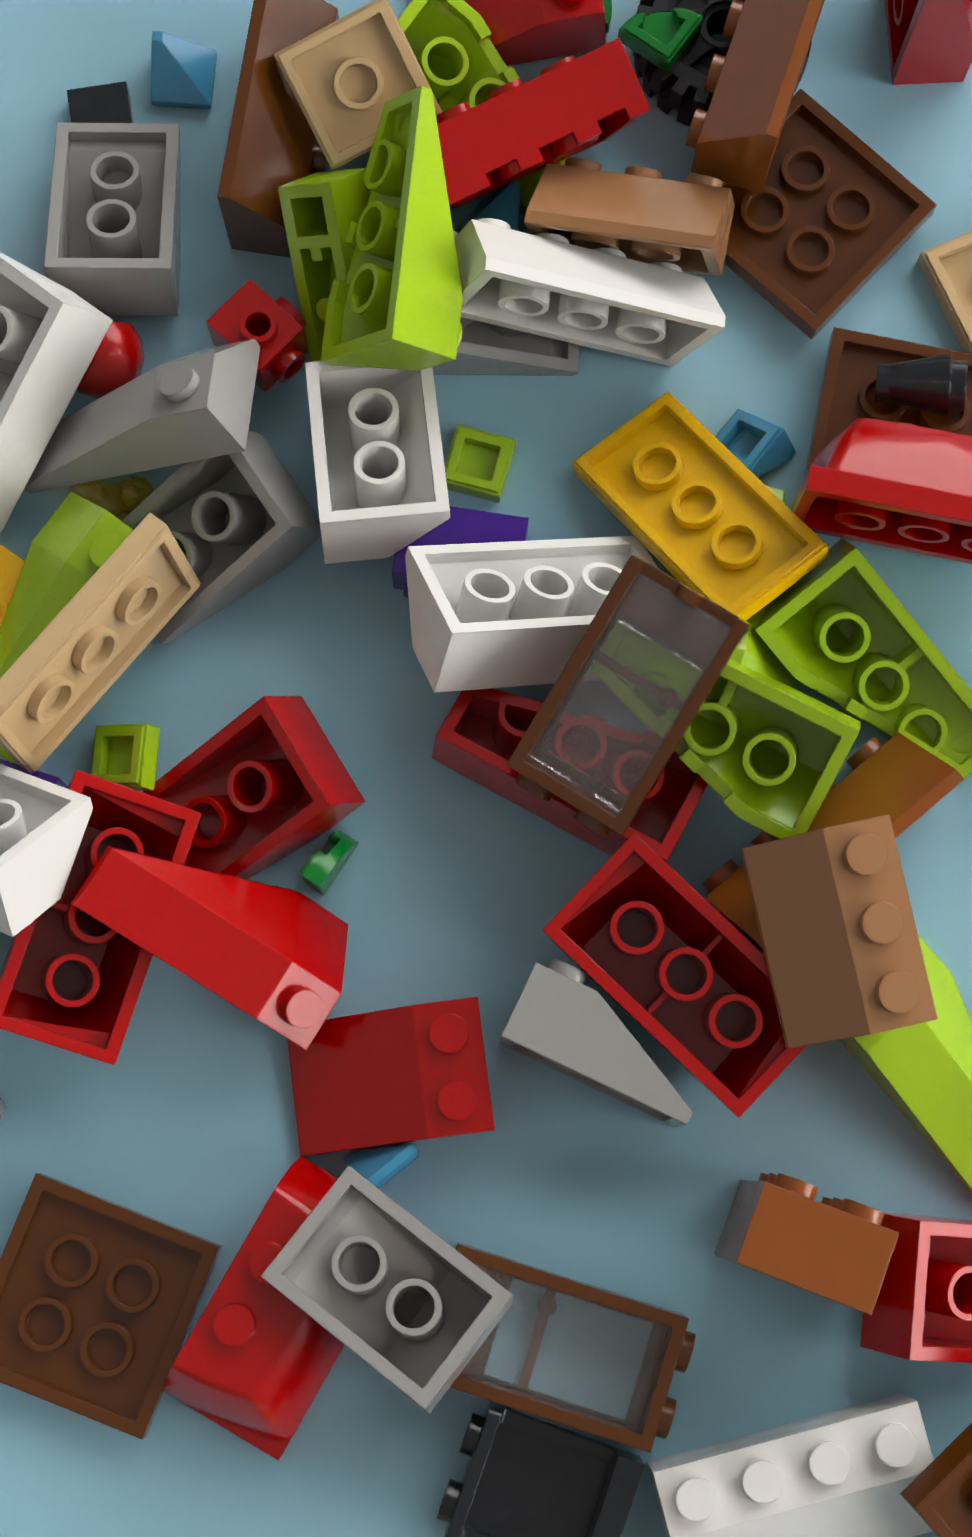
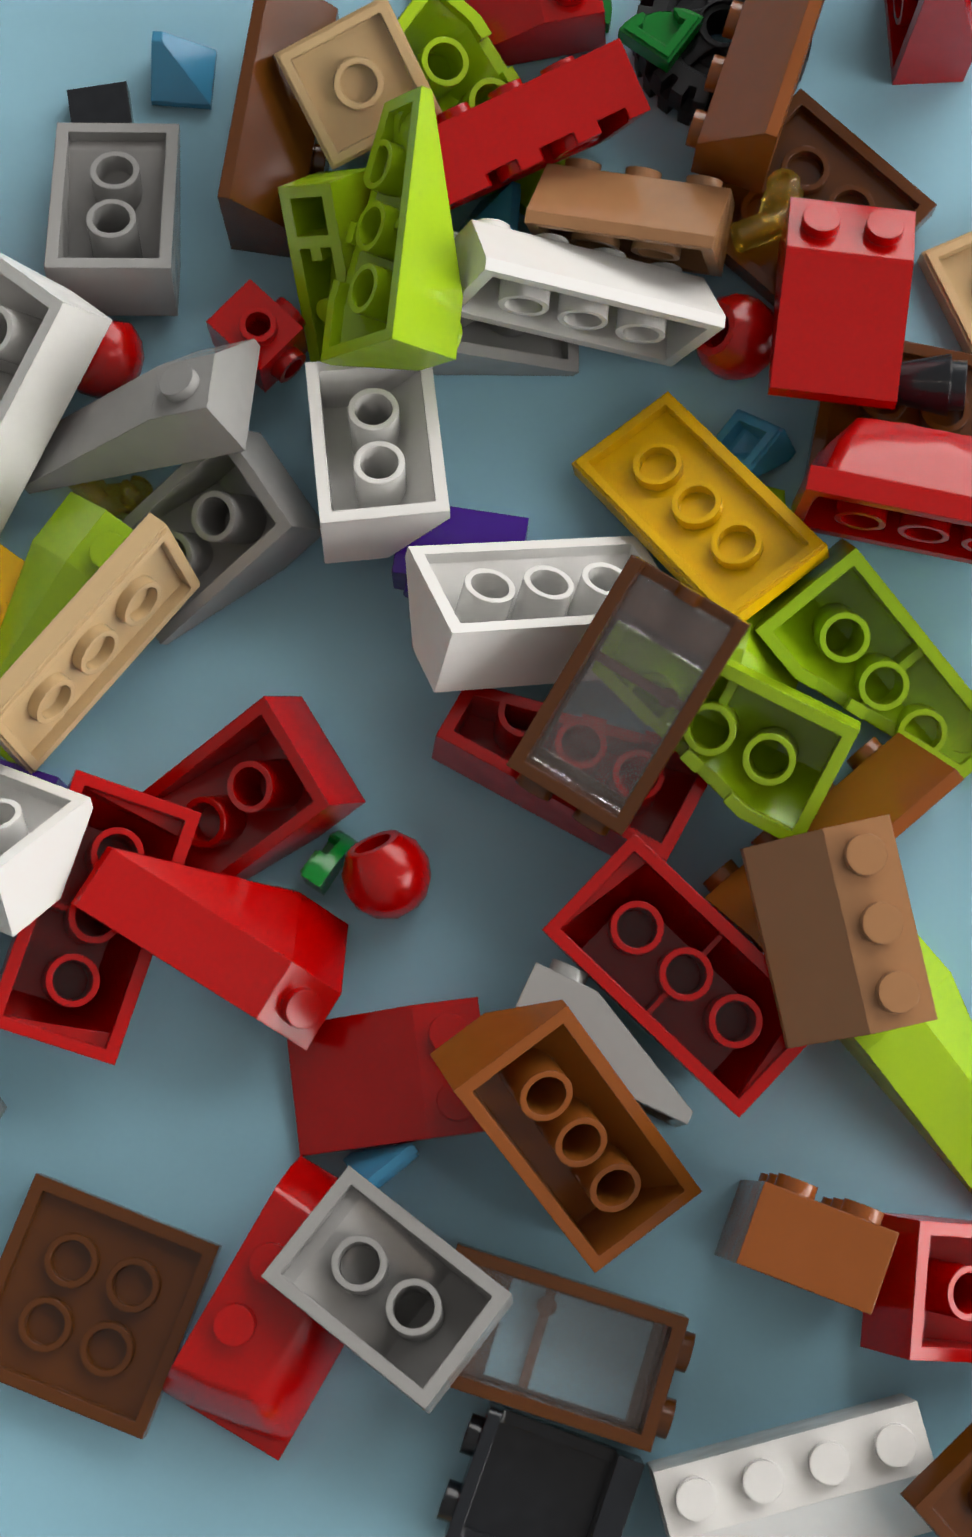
(126, 754): lime tile -> none
(386, 874): none -> red piece
(478, 463): lime tile -> none
(567, 1126): none -> dark orange slope
(744, 343): none -> red piece
(769, 222): none -> clear yellow arm
(841, 302): none -> red slope

